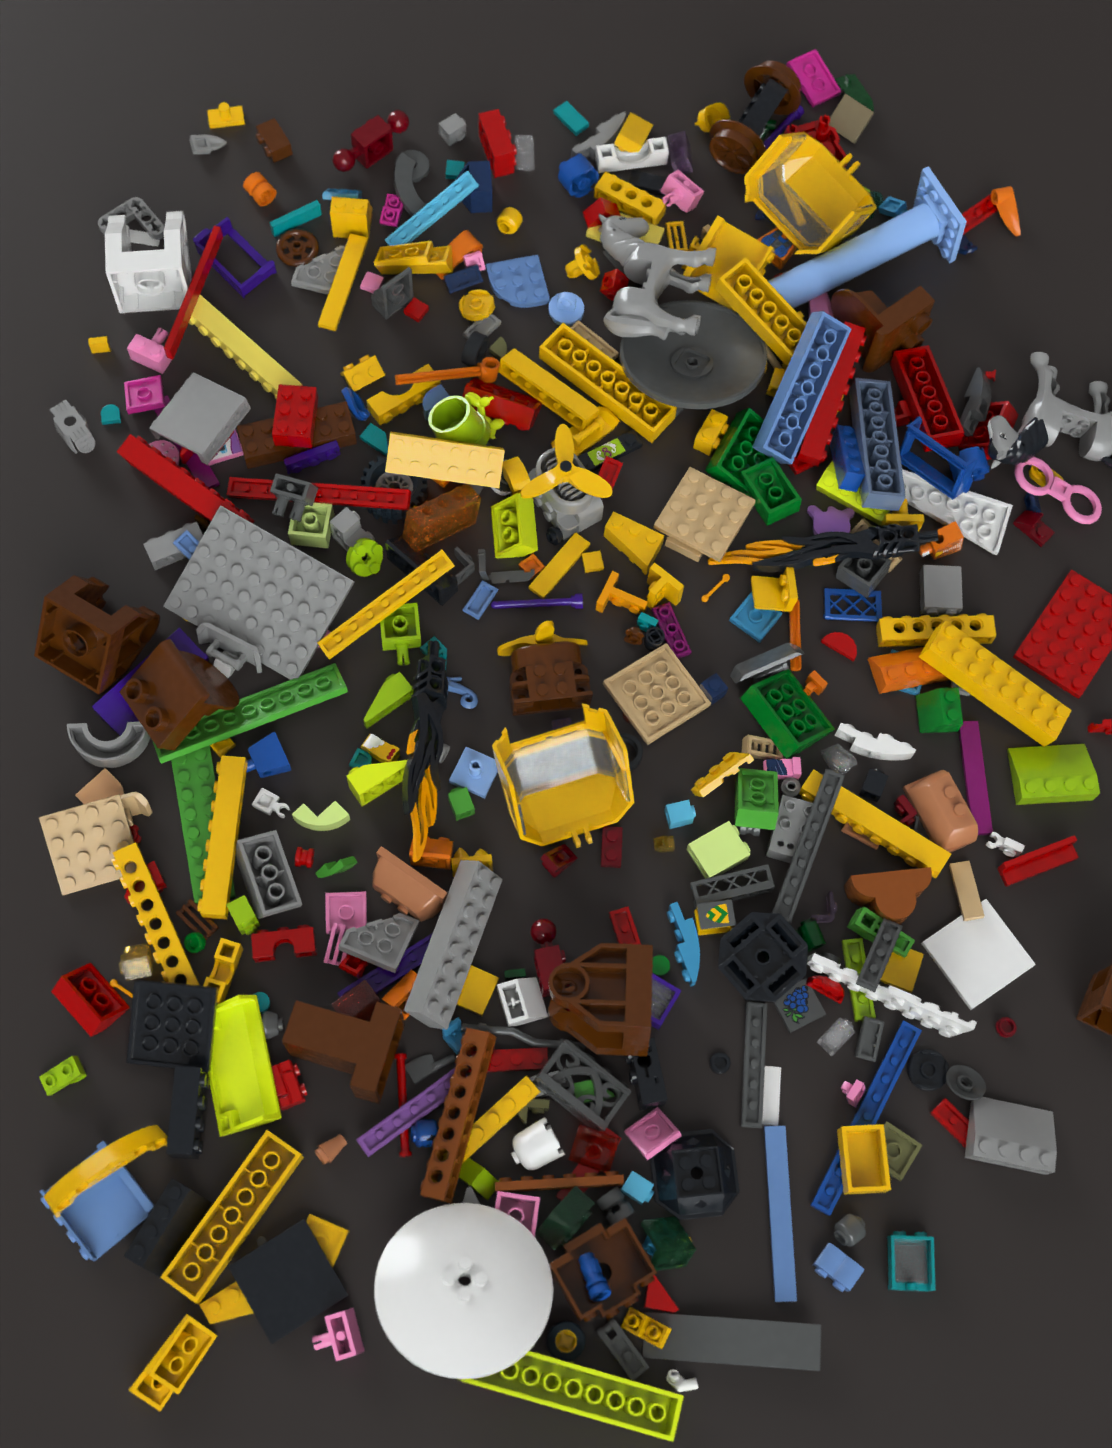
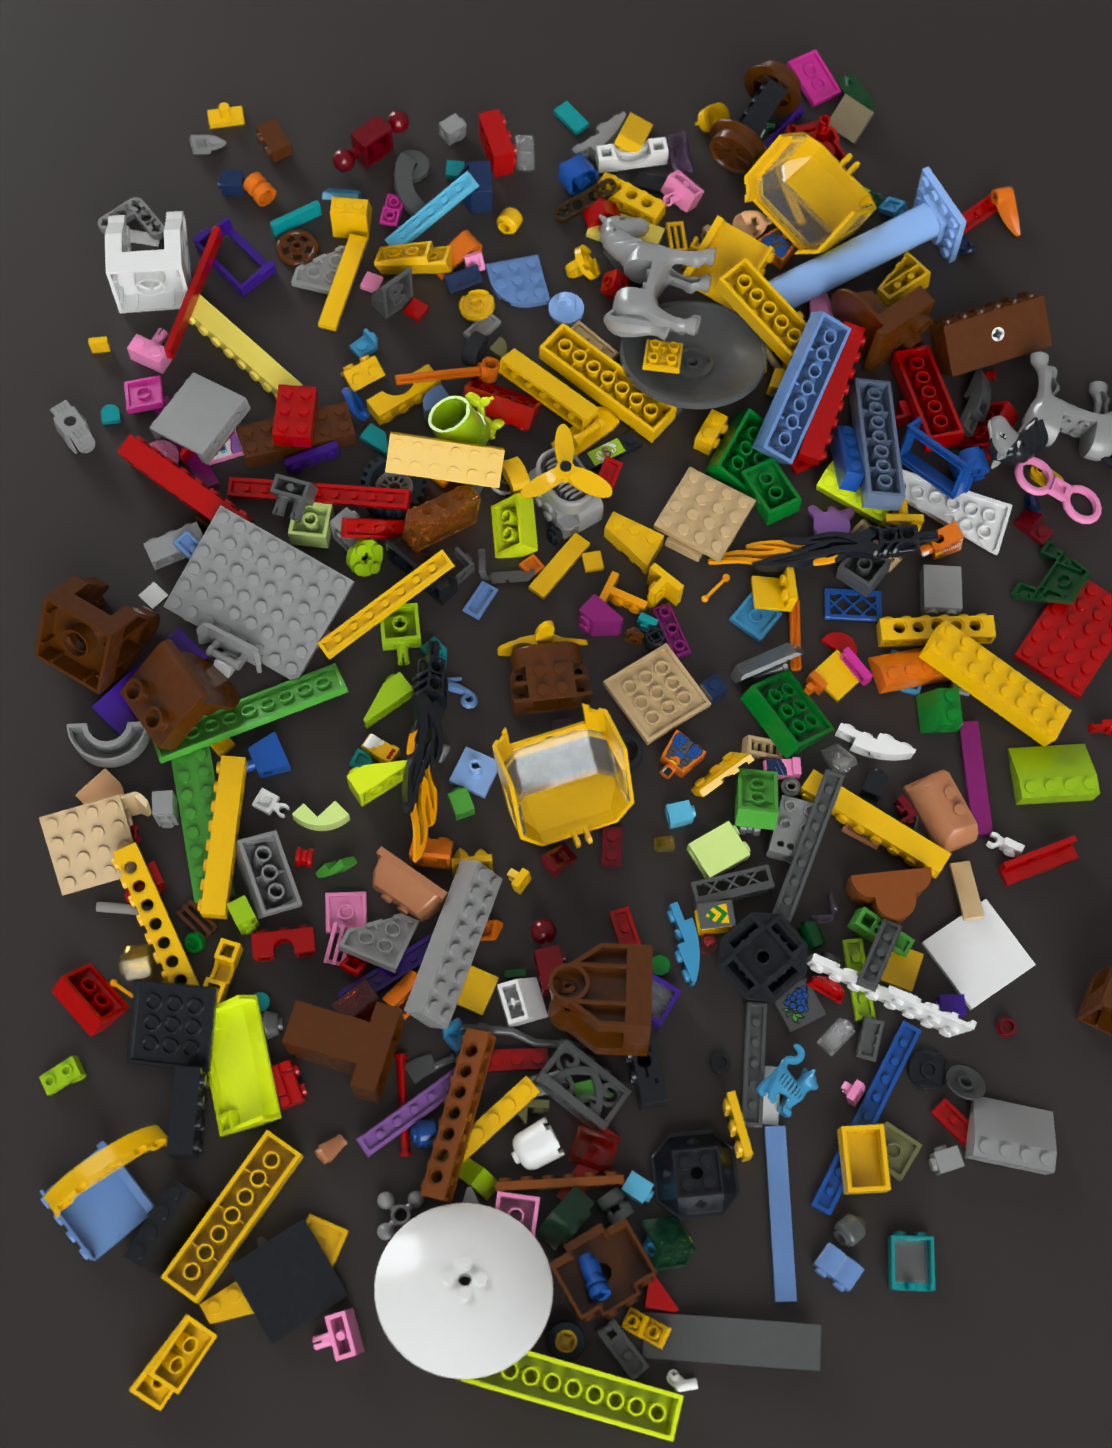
(119, 908): none -> light grey piece
(153, 595): none -> white sticker
(165, 808): none -> light grey brick
(231, 182): none -> dark blue brick
(365, 345): none -> dark azure bracket
(371, 528): none -> red tile
(386, 1201): none -> light grey piece
(491, 930): none -> orange slope
(519, 879): none -> yellow tile
(575, 601): dark purple piece -> none
(584, 198): none -> dark brown beam
(599, 618): none -> magenta slope
(652, 1133): bright pink tile -> none
(662, 356): none -> yellow tile
(680, 756): none -> torso
(707, 943): none -> clear red tile
(737, 1126): none -> yellow plate
(751, 223): none -> light nougat helmet
(783, 1082): none -> dark azure animal
(837, 675): none -> yellow tile
(856, 666): none -> dark pink tile
(904, 278): none -> yellow wedge
(945, 1159): none -> light grey brick
(952, 1003): none -> dark purple brick
(990, 333): none -> reddish brown piece
(1060, 584): none -> dark green wing

